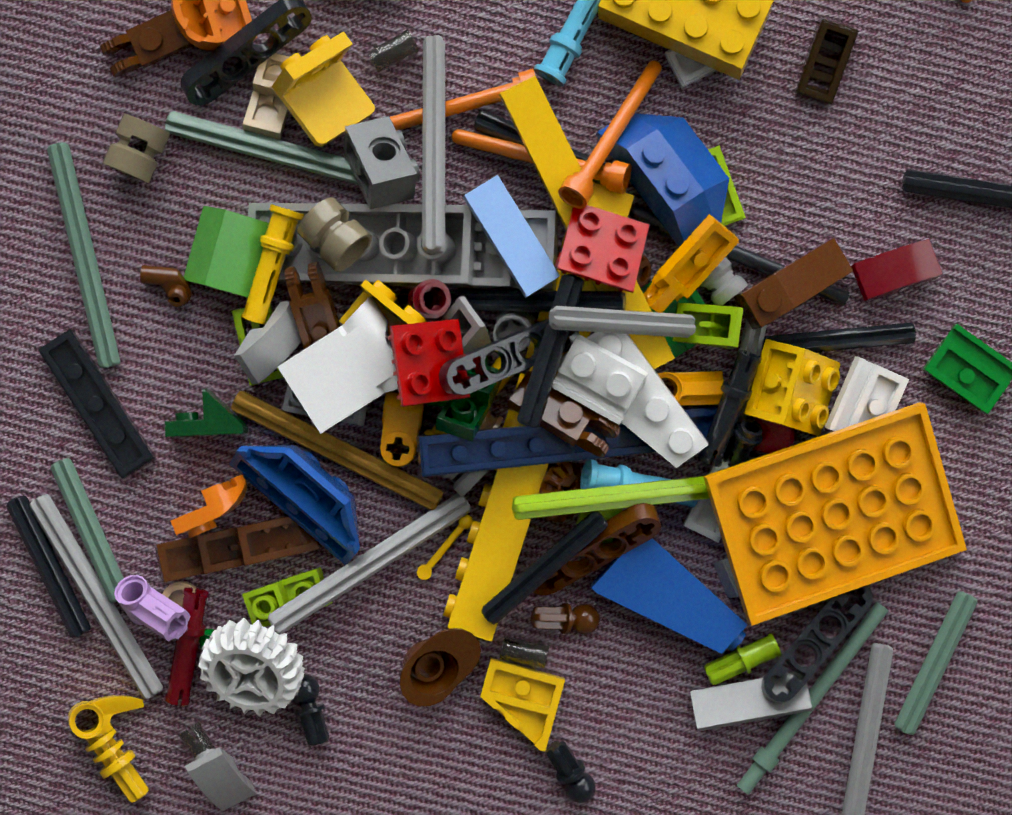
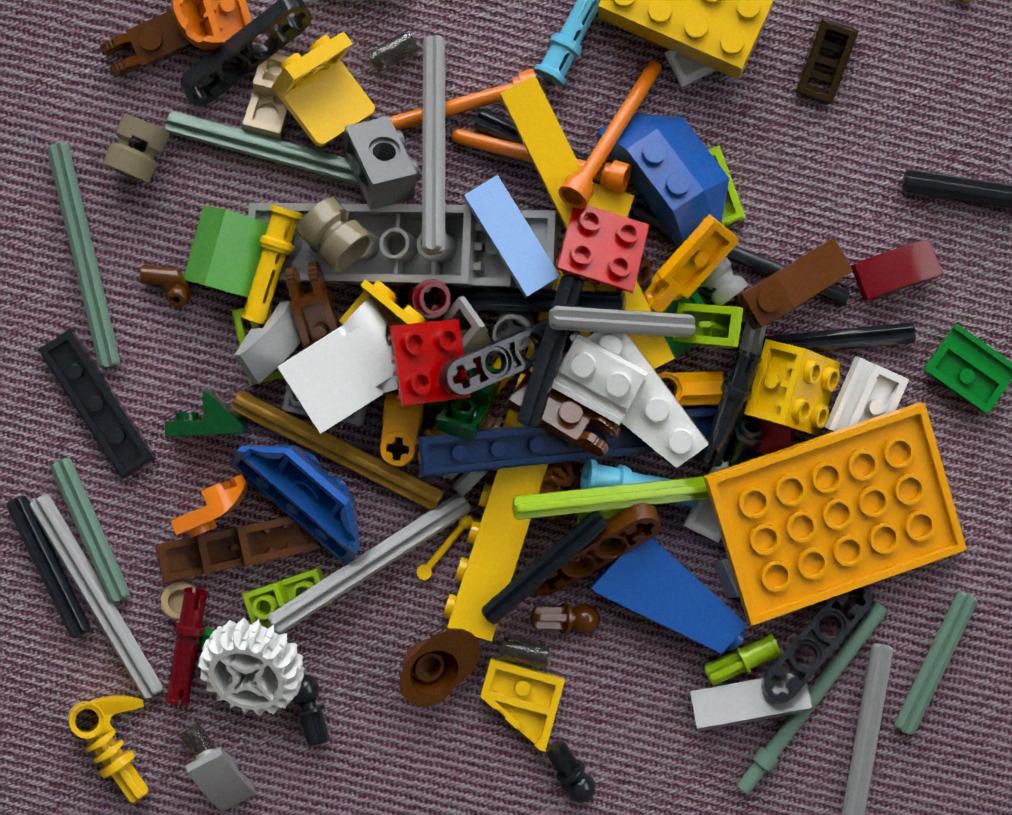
(151, 608): lavender piece -> none

